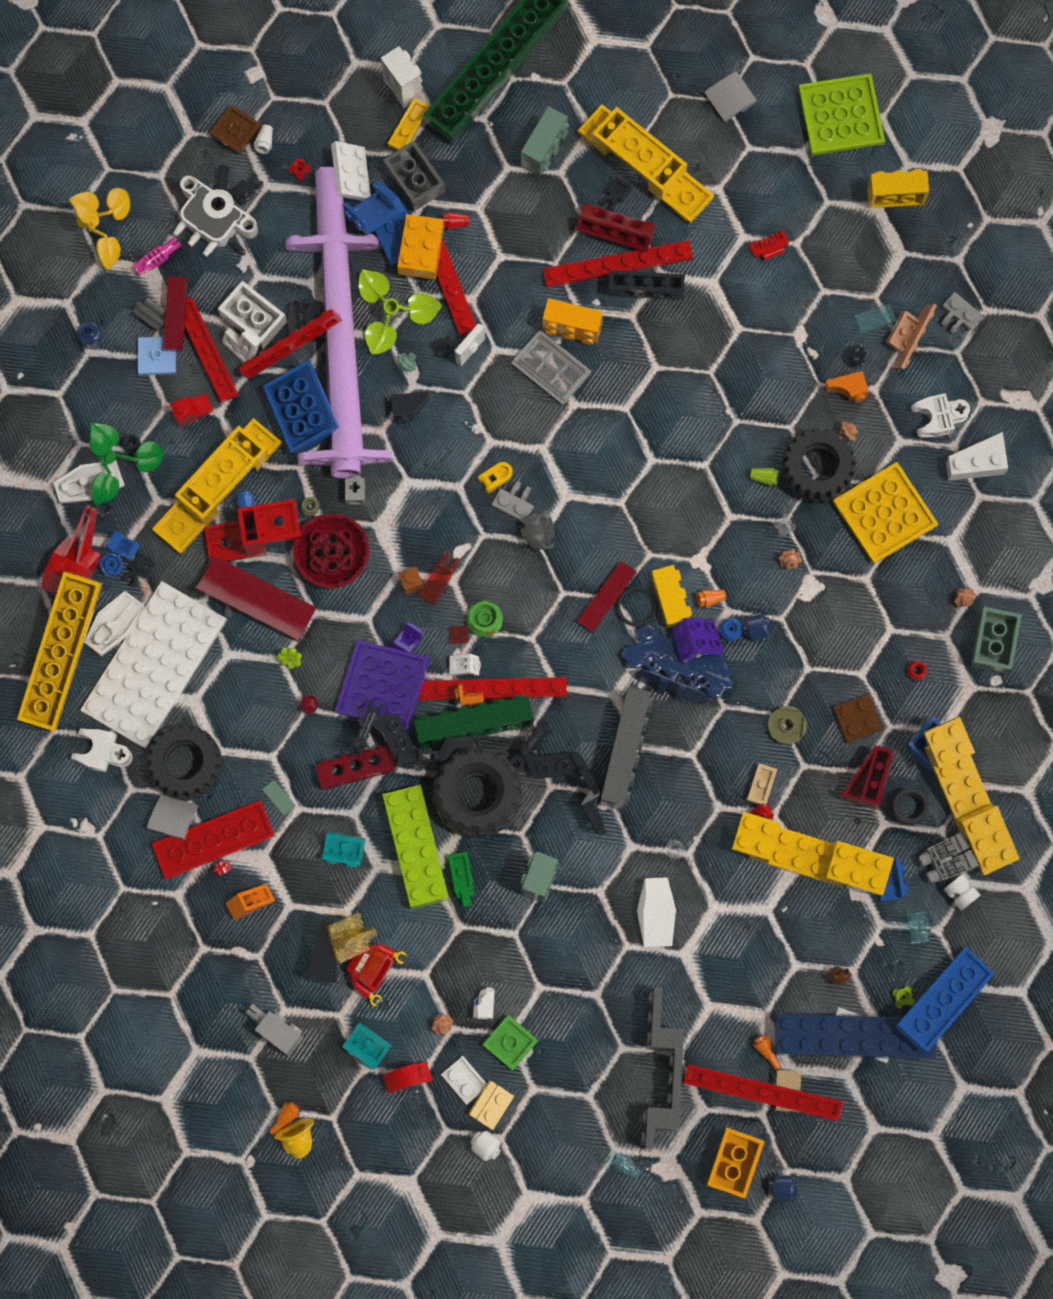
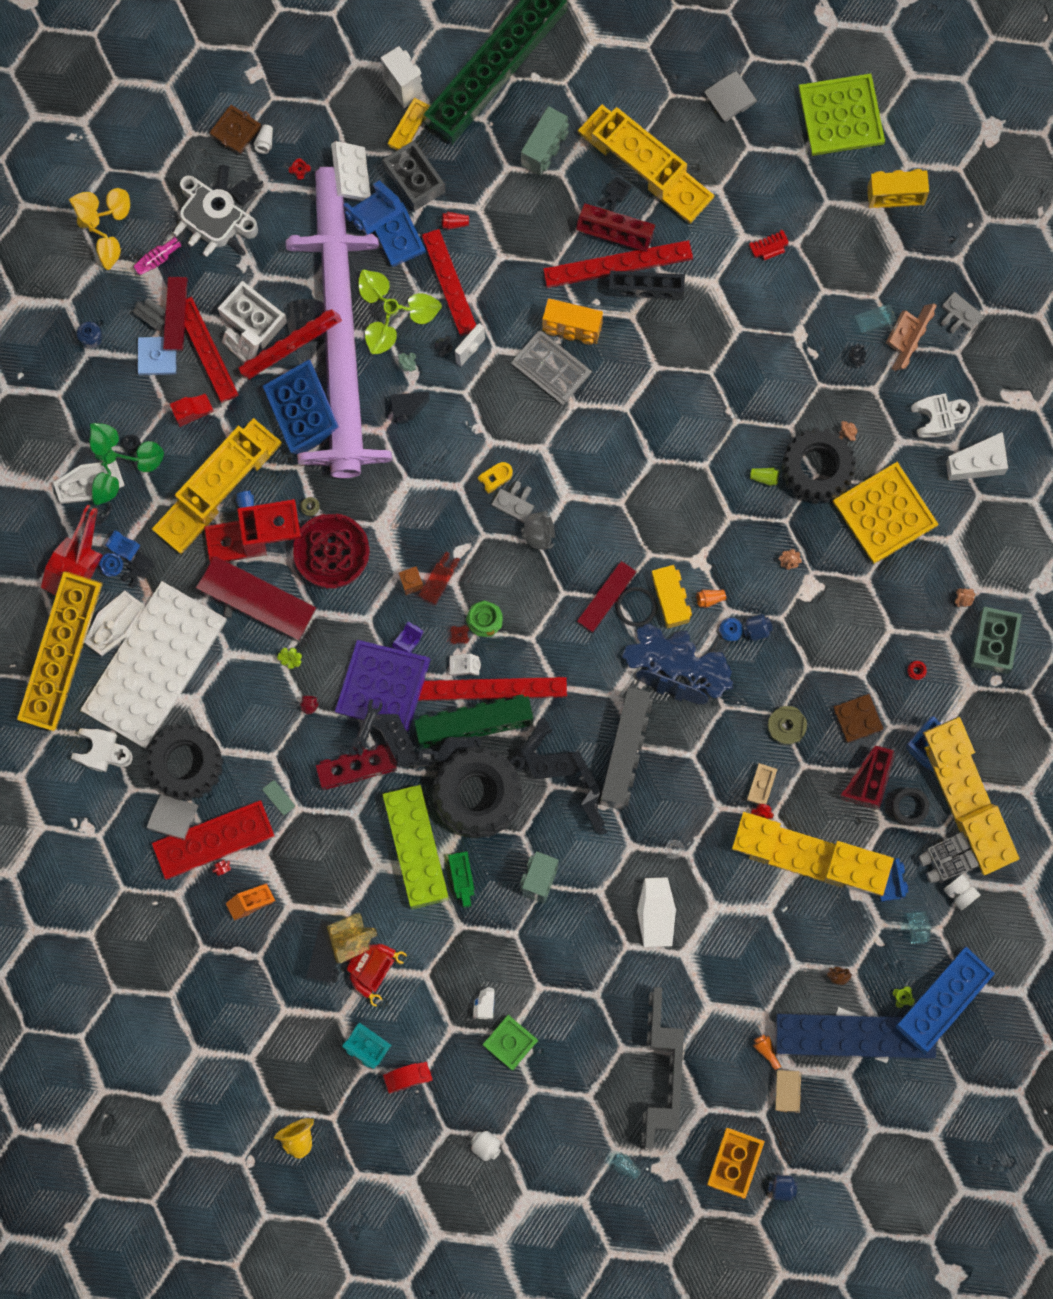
(275, 1030): light grey brick -> none
(288, 1113): orange cone -> none
(343, 849): teal bracket -> none
(355, 498): light grey brick -> none
(421, 246): light orange brick -> none
(442, 1024): nougat plant -> none
(464, 1080): white plate -> none
(471, 699): orange bracket -> none
(491, 1105): yellow plate -> none
(696, 637): dark purple bracket -> none
(763, 1092): red plate -> none
(783, 531): clear plate -> none
(851, 386): orange arch -> none

